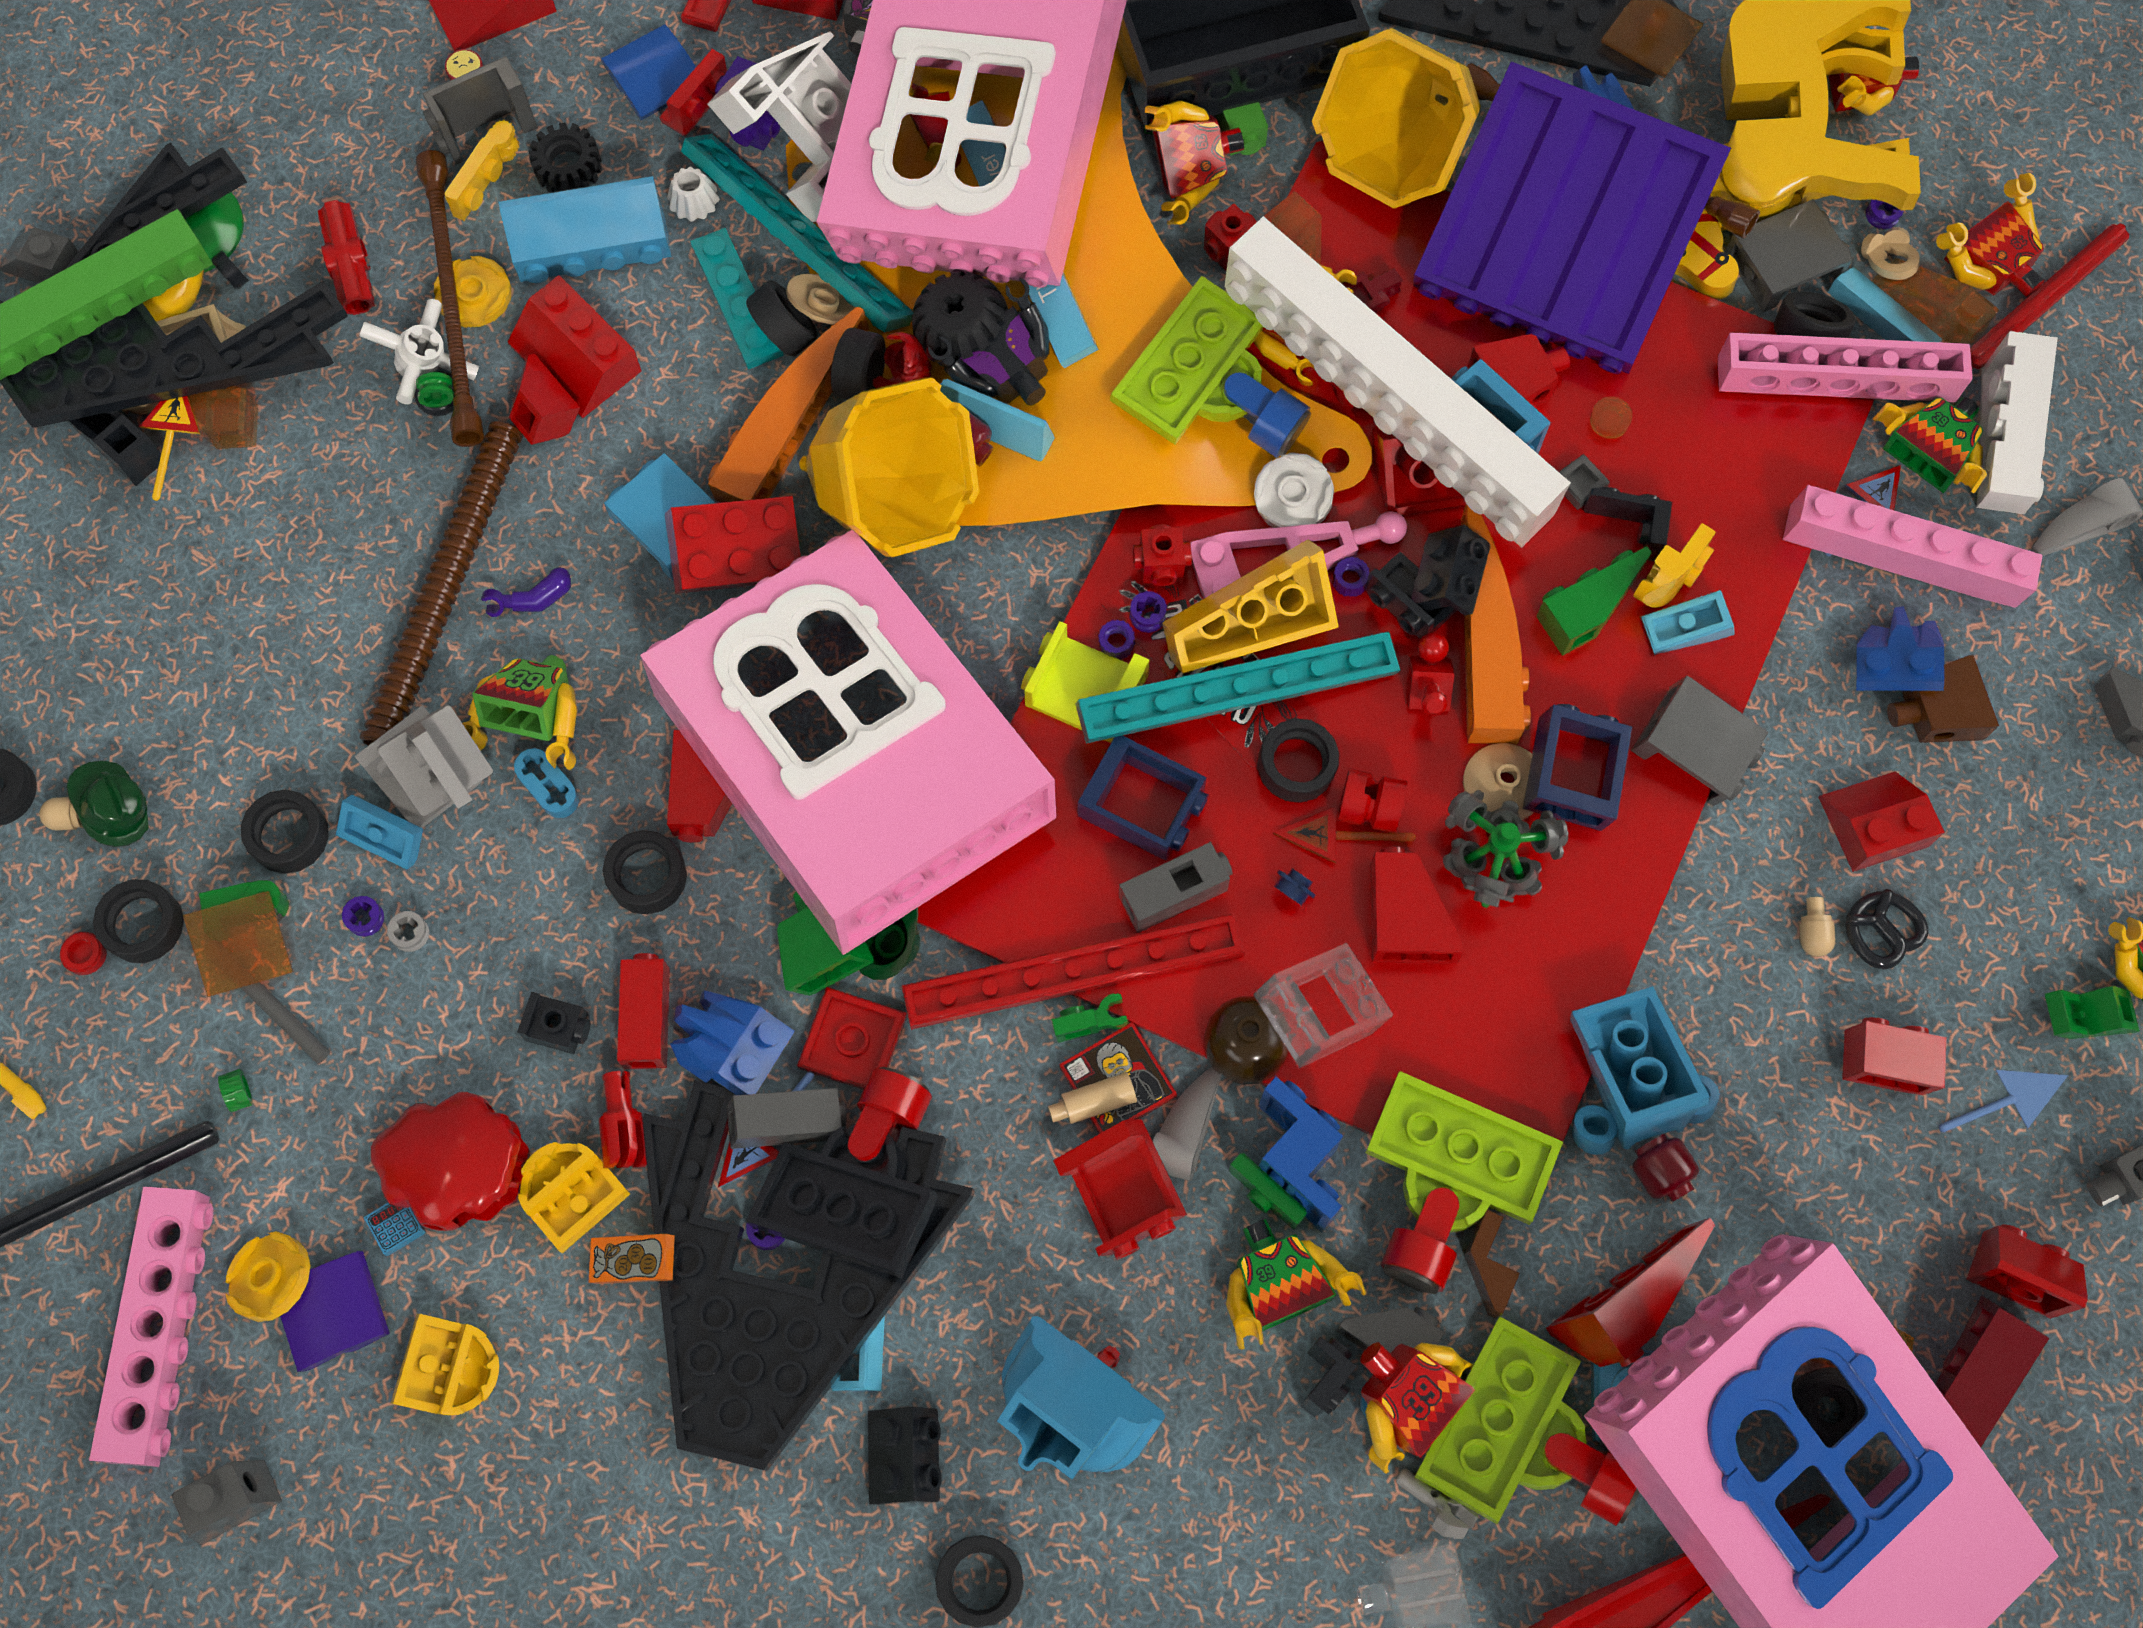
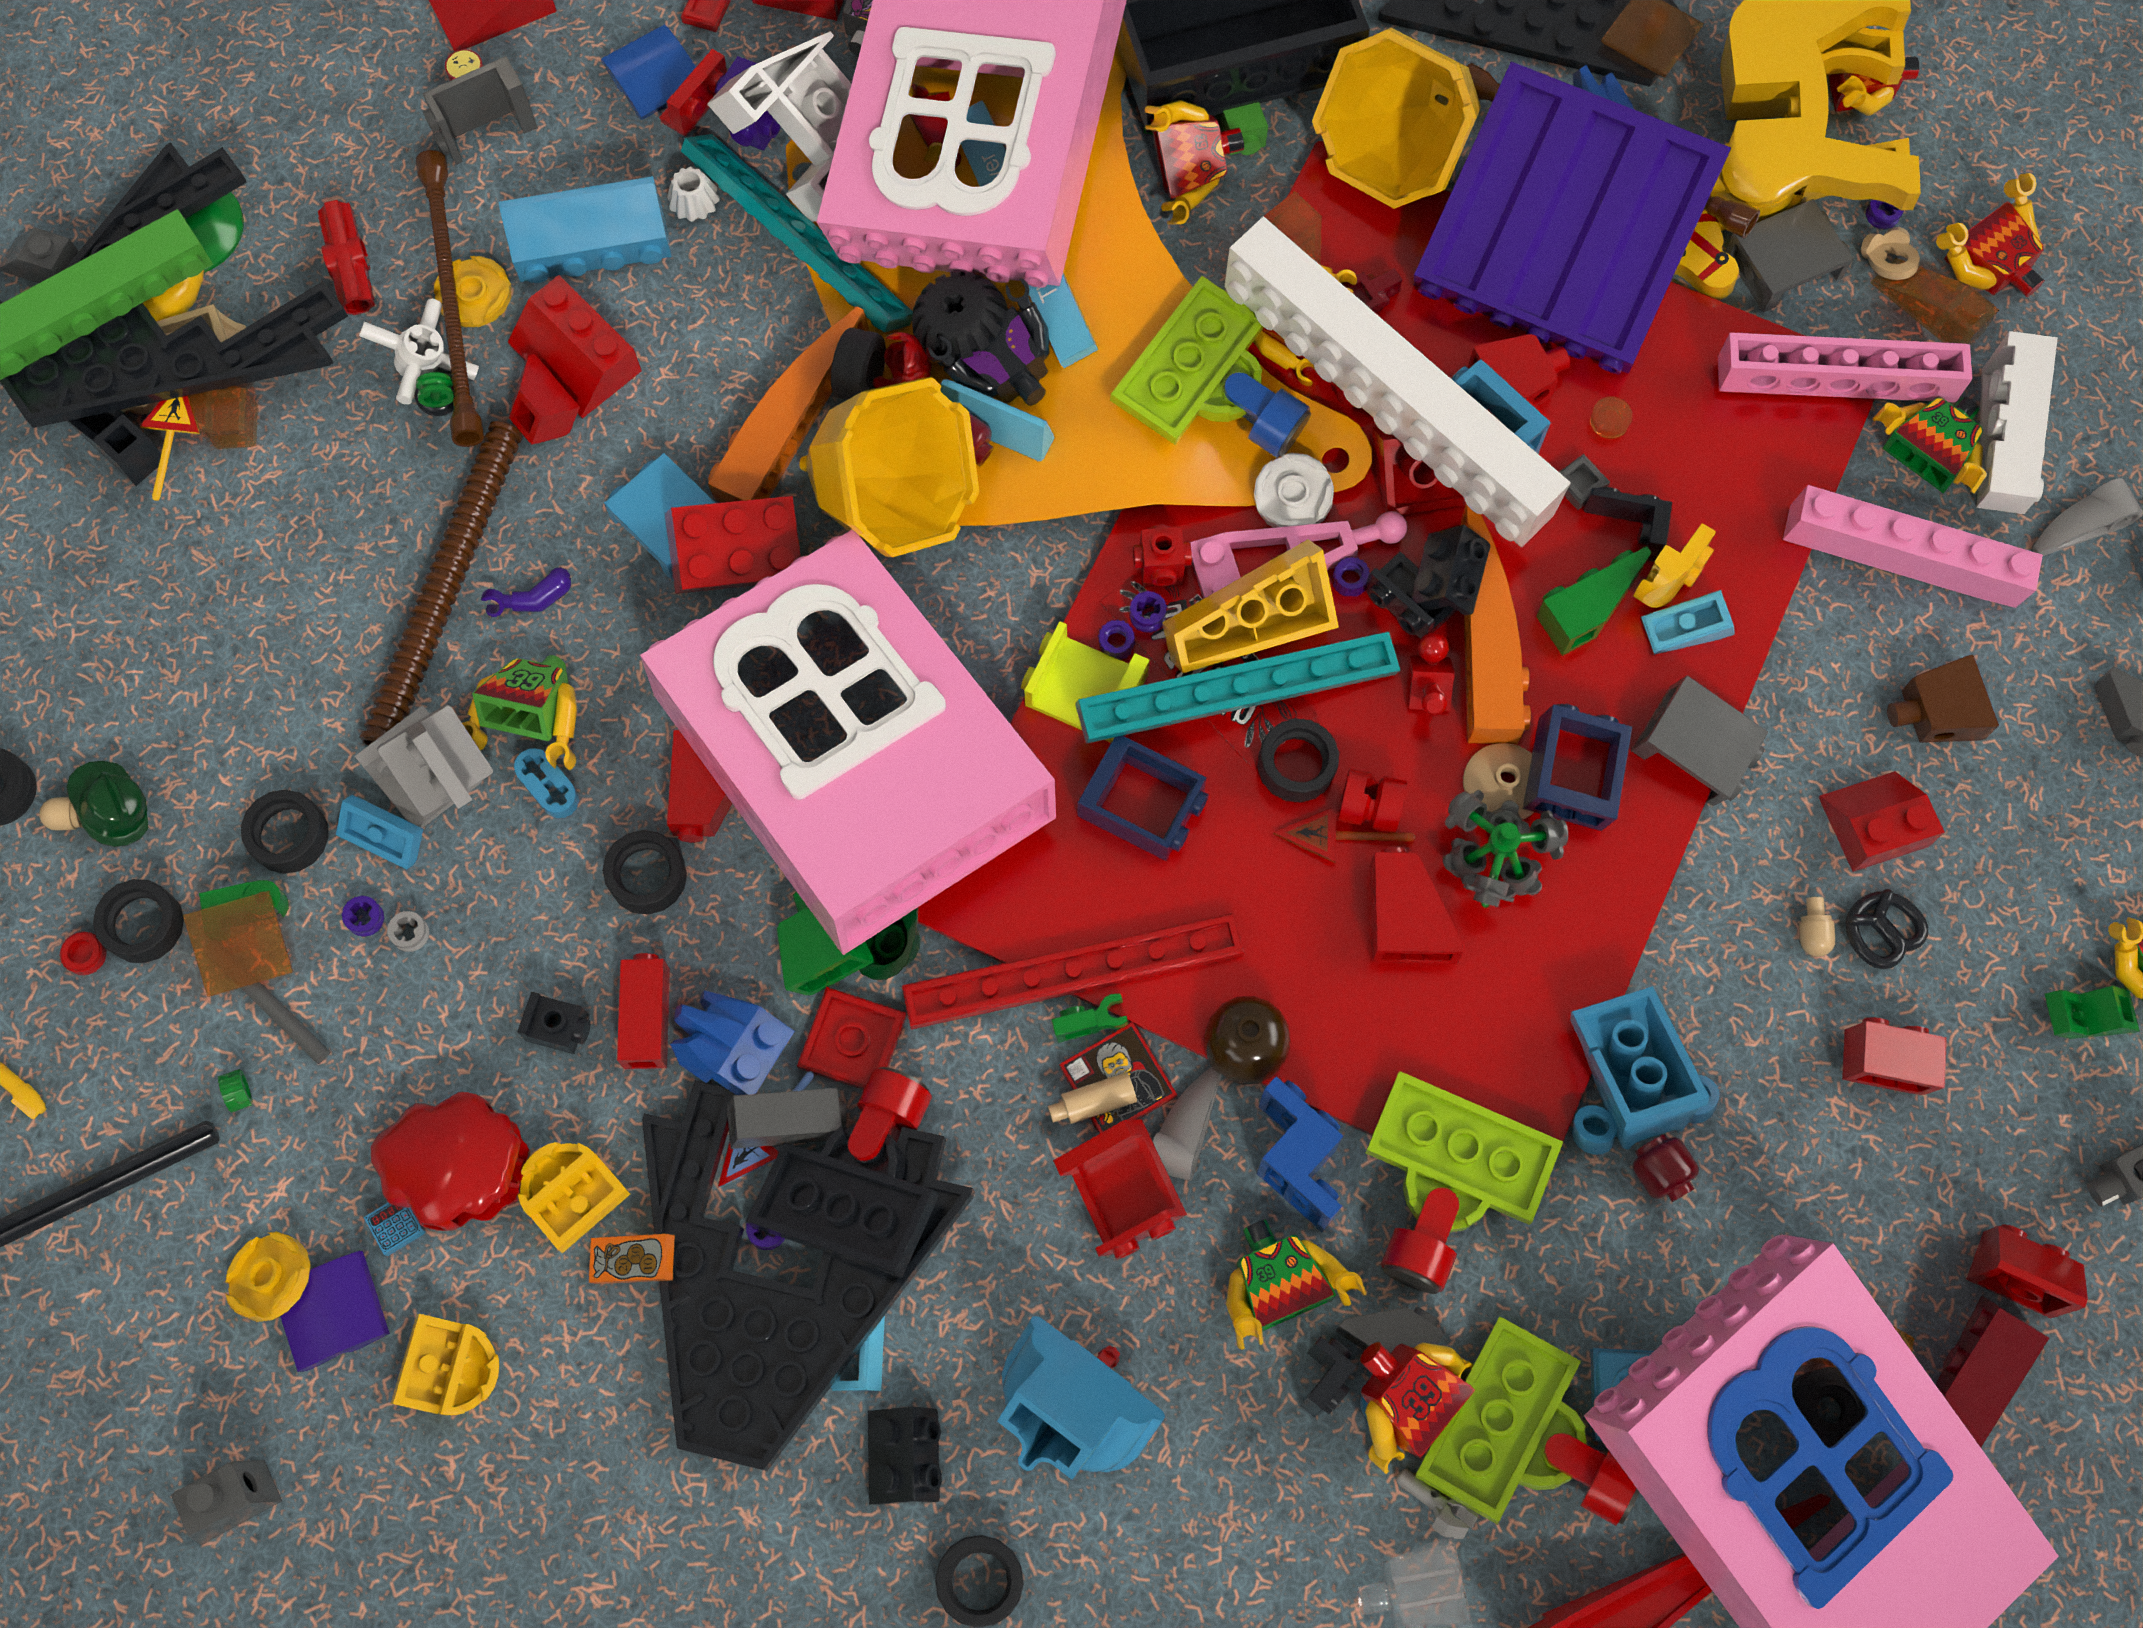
(132, 1345): bright pink brick -> none
(229, 270): black tile -> none
(480, 168): yellow hinge -> none
(563, 141): black tyre -> none
(621, 1125): red arm -> none
(731, 289): teal plate -> none
(780, 319): black tyre -> none
(817, 299): tan dish -> none
(1175, 886): dark grey brick -> none
(1224, 230): red brick -> none
(1266, 1192): green plate -> none
(1294, 886): dark blue plate -> none
(1297, 1021): clear window -> none
(1491, 1278): reddish brown slope -> none
(1630, 1312): red wedge -> none
(1813, 315): black tyre -> none
(1877, 489): piece -> none
(1879, 309): medium azure slope -> none
(1900, 656): blue plate -> none
(2025, 1089): medium blue piece -> none
(2050, 292): red axle -> none

